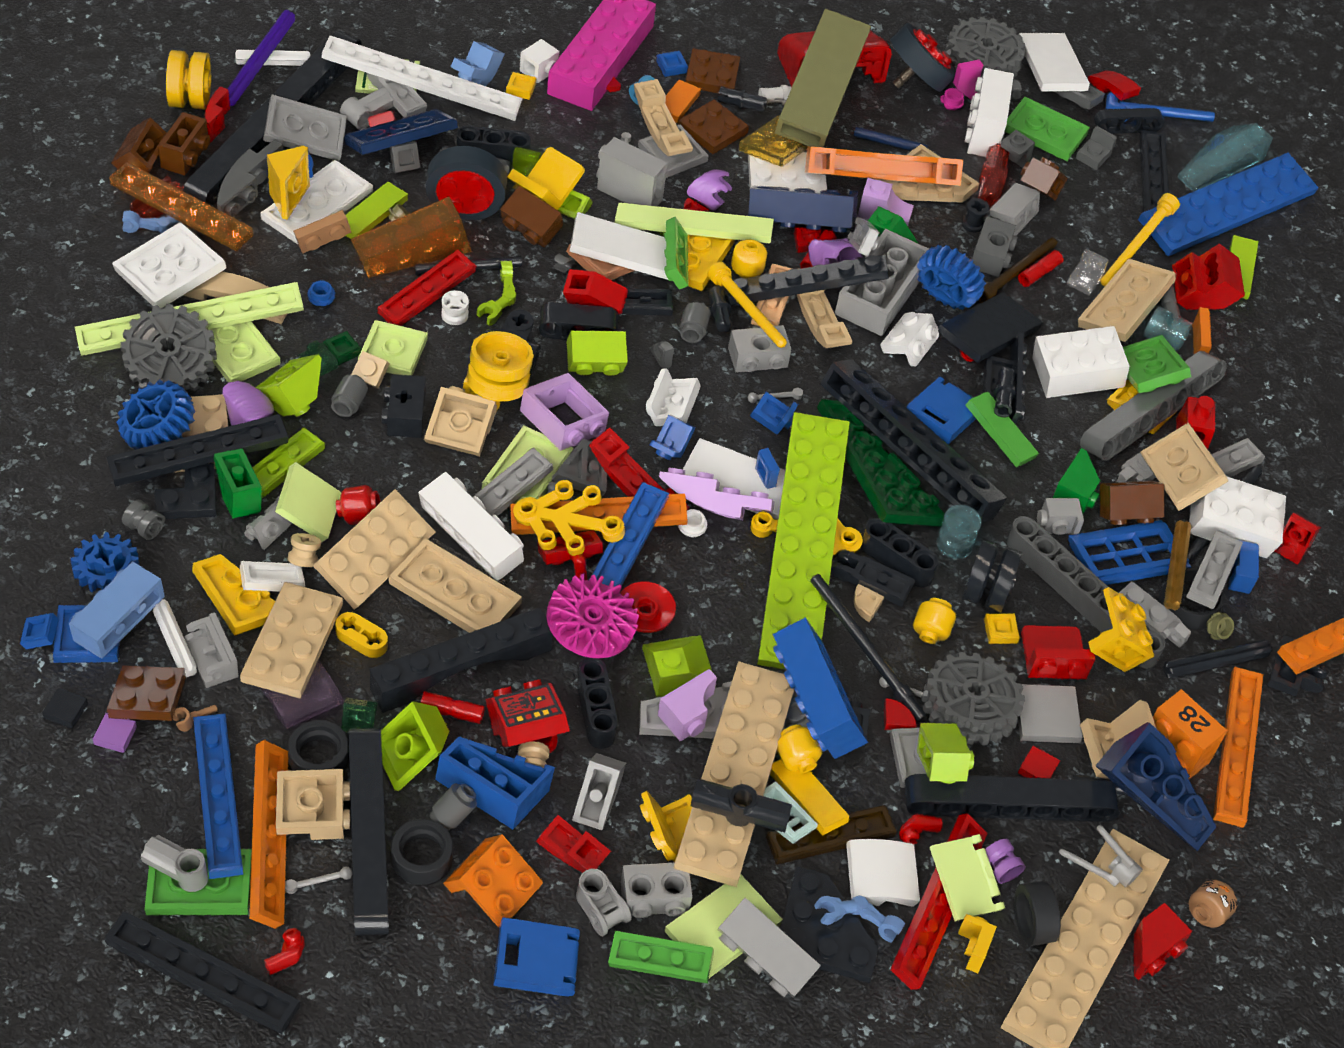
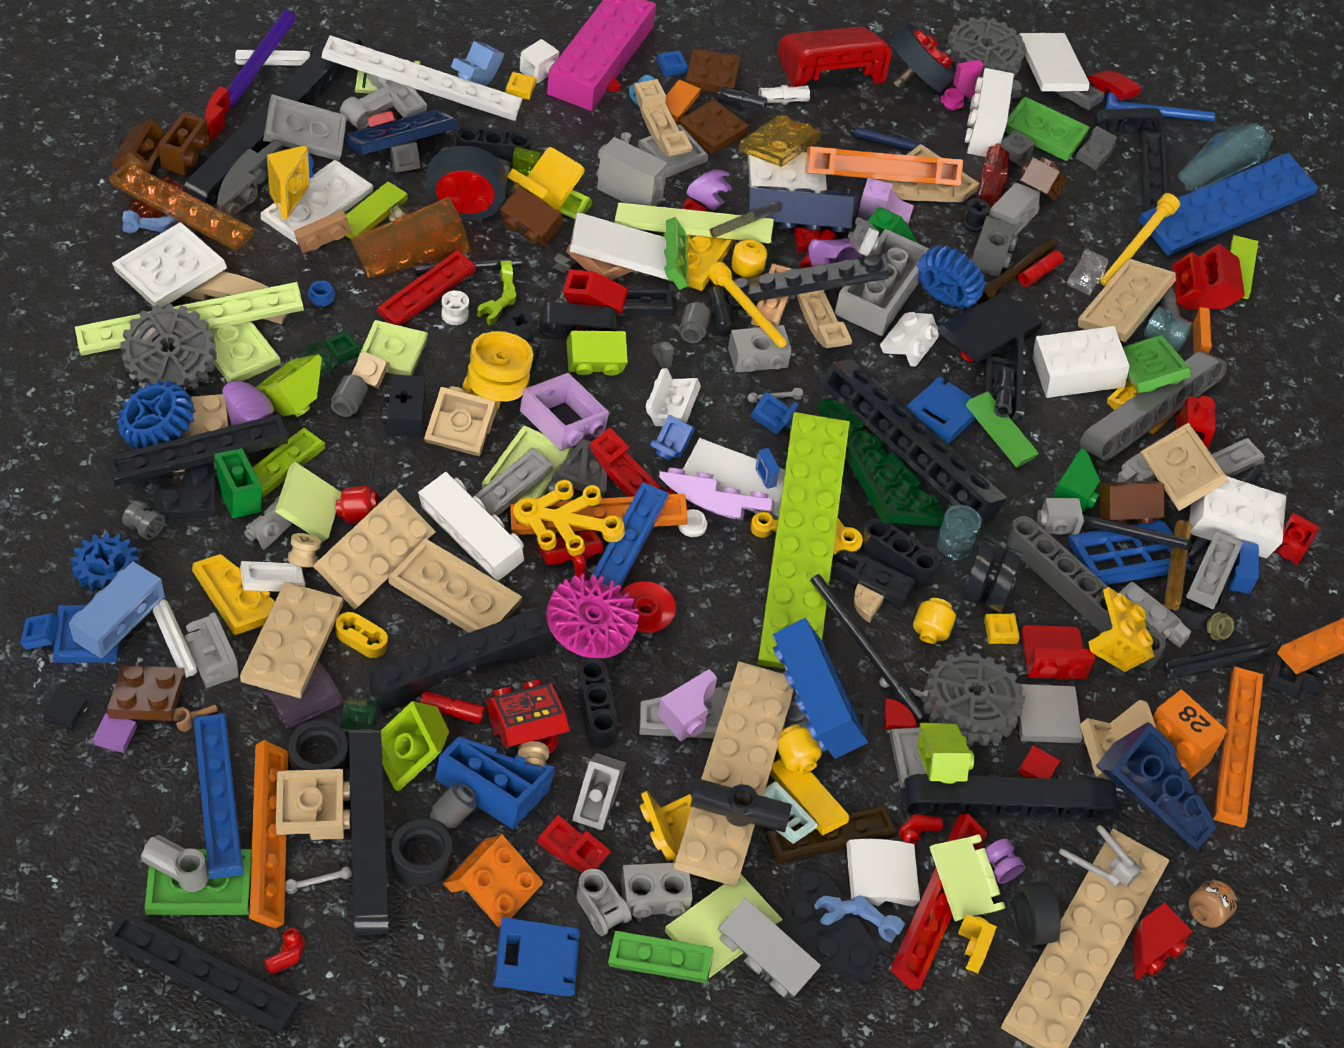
(188, 79): yellow wheel -> none
(675, 662): lime slope -> none
(745, 219): none -> clear smoke bar
(822, 79): olive brick -> none
(1136, 532): none -> black bar

